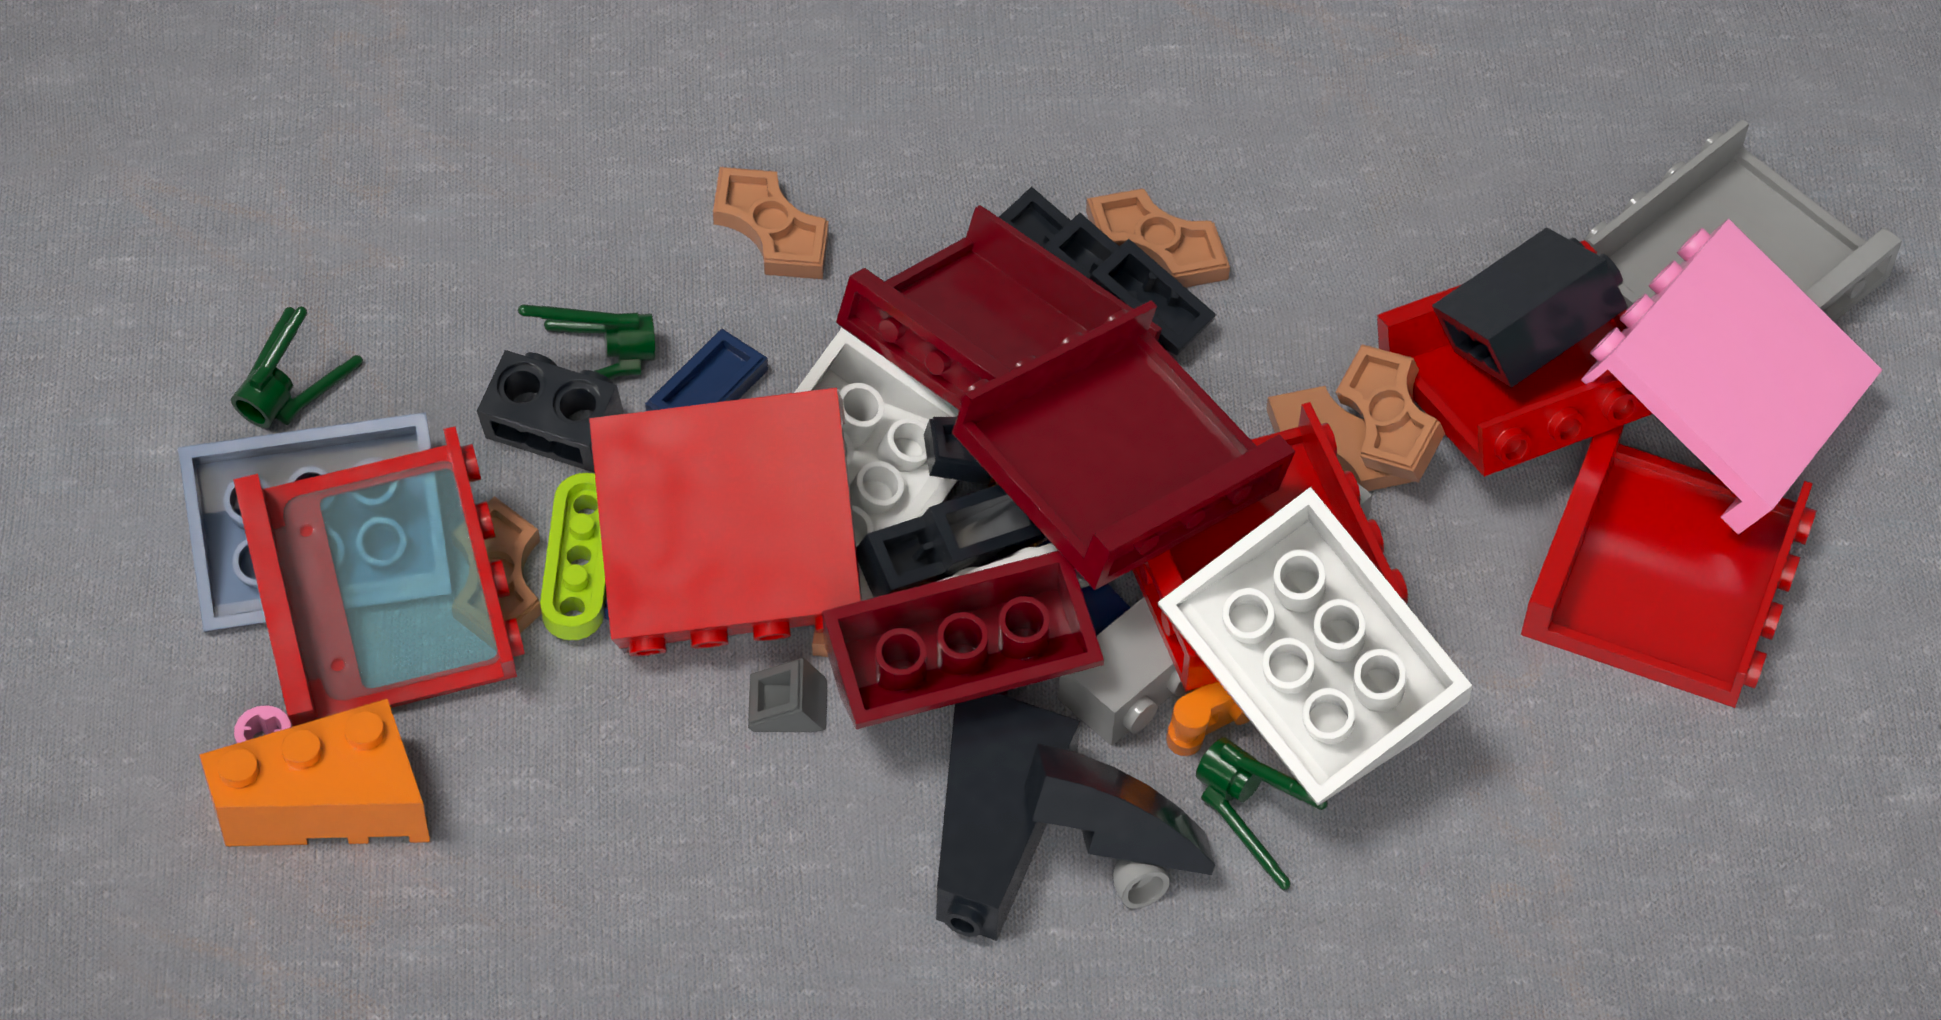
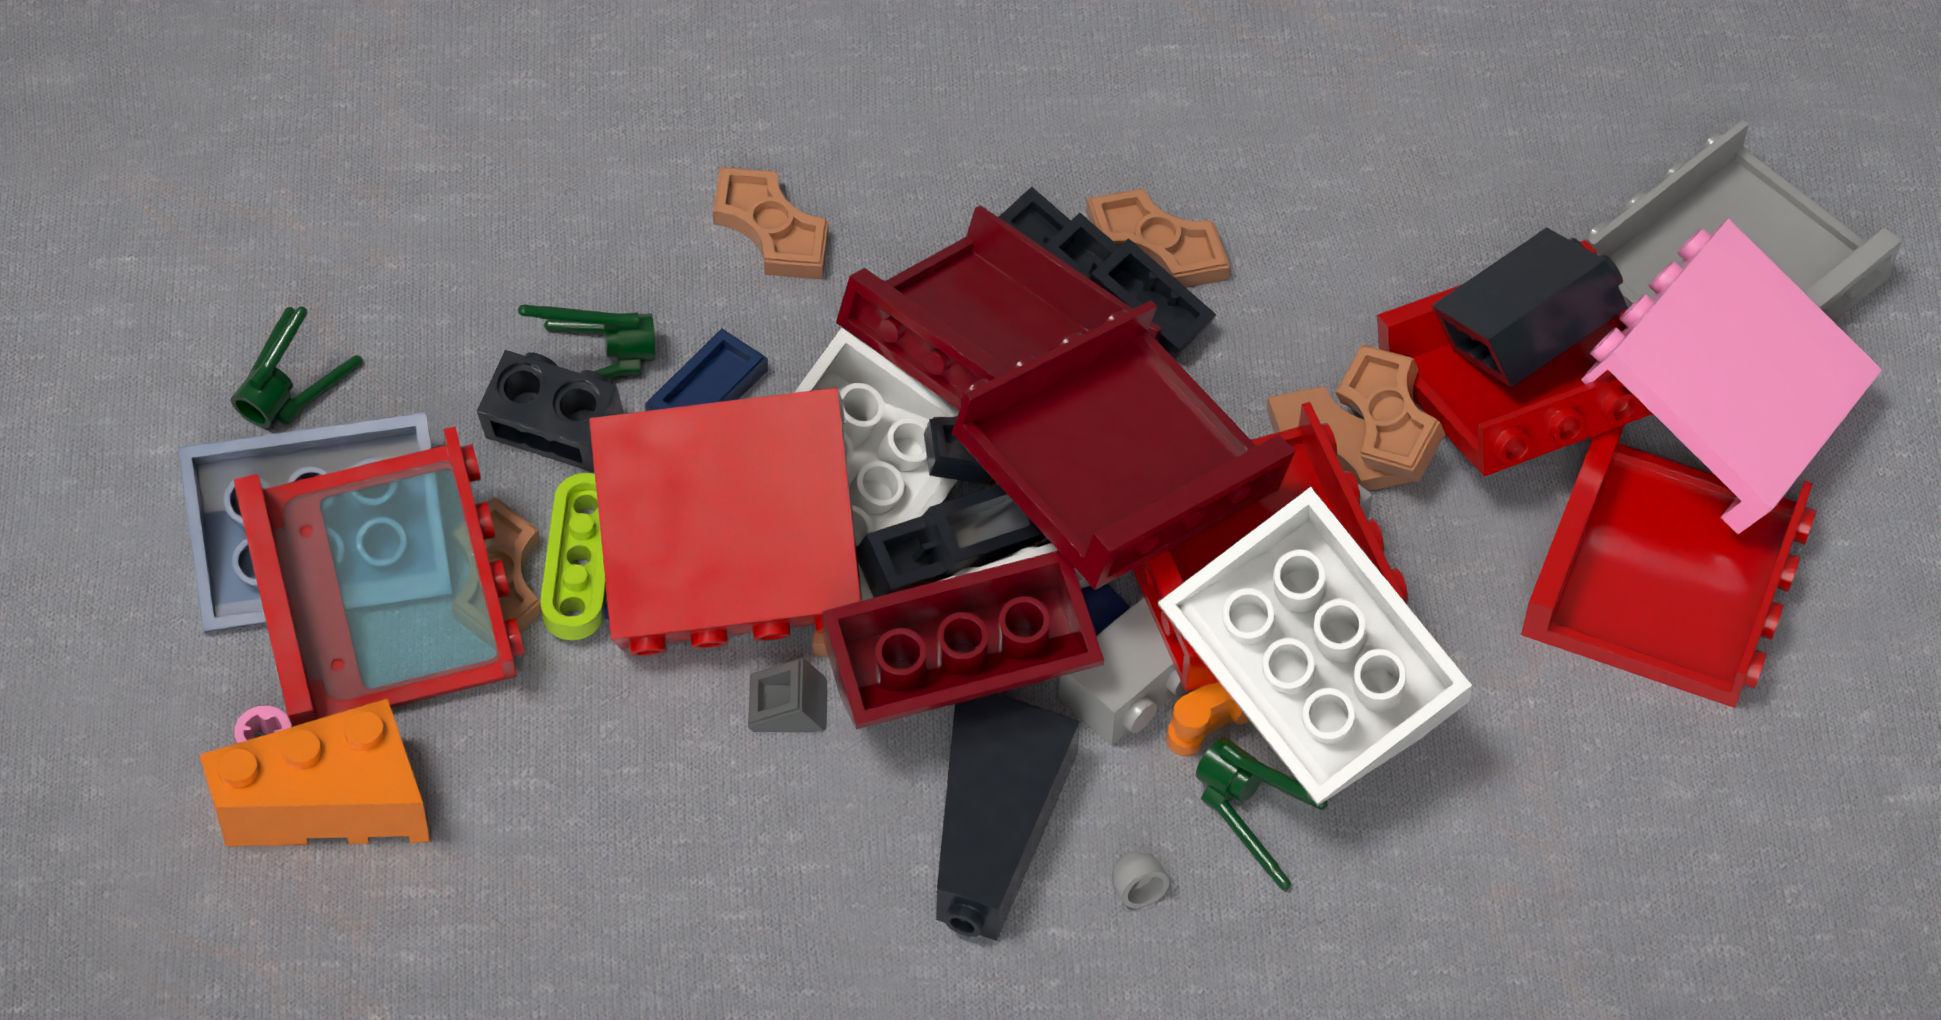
(1114, 811): black slope -> none

